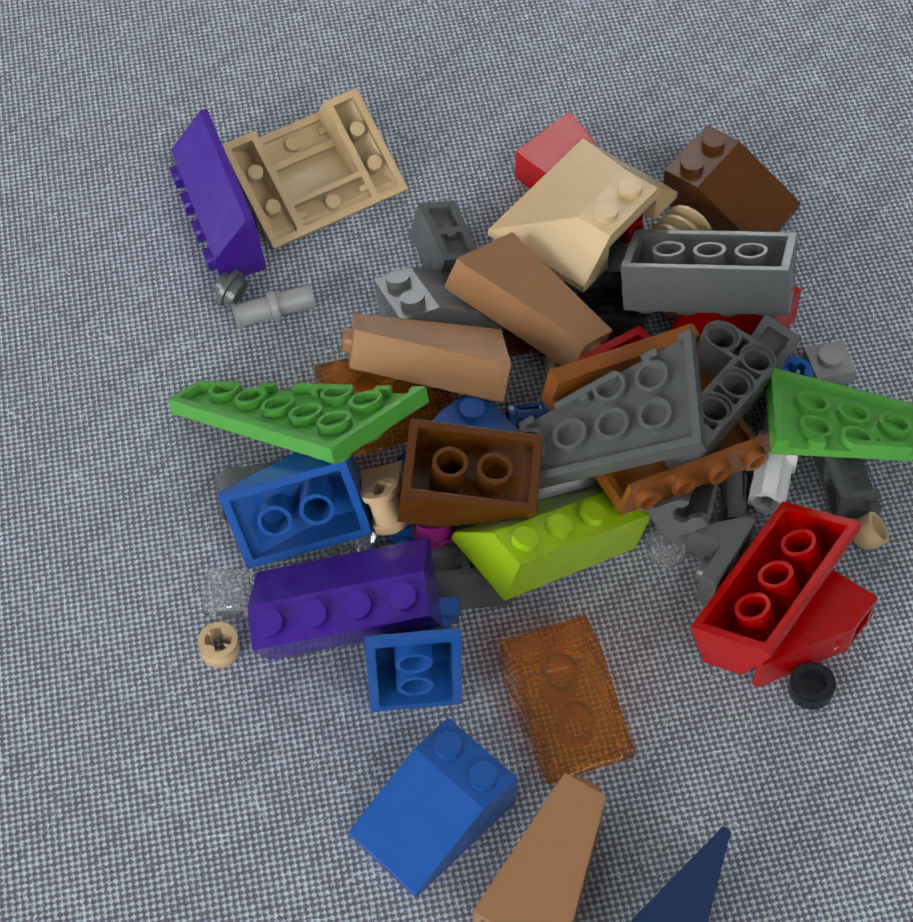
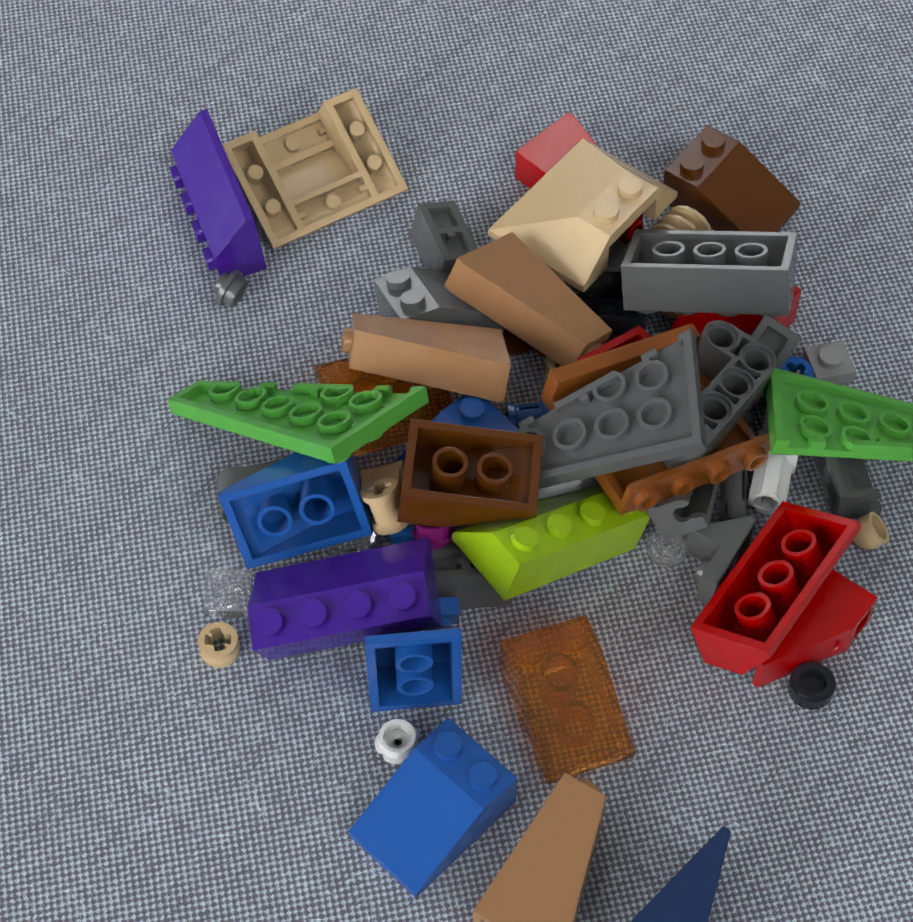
(273, 305): light grey pin -> none
(396, 730): none -> white plate

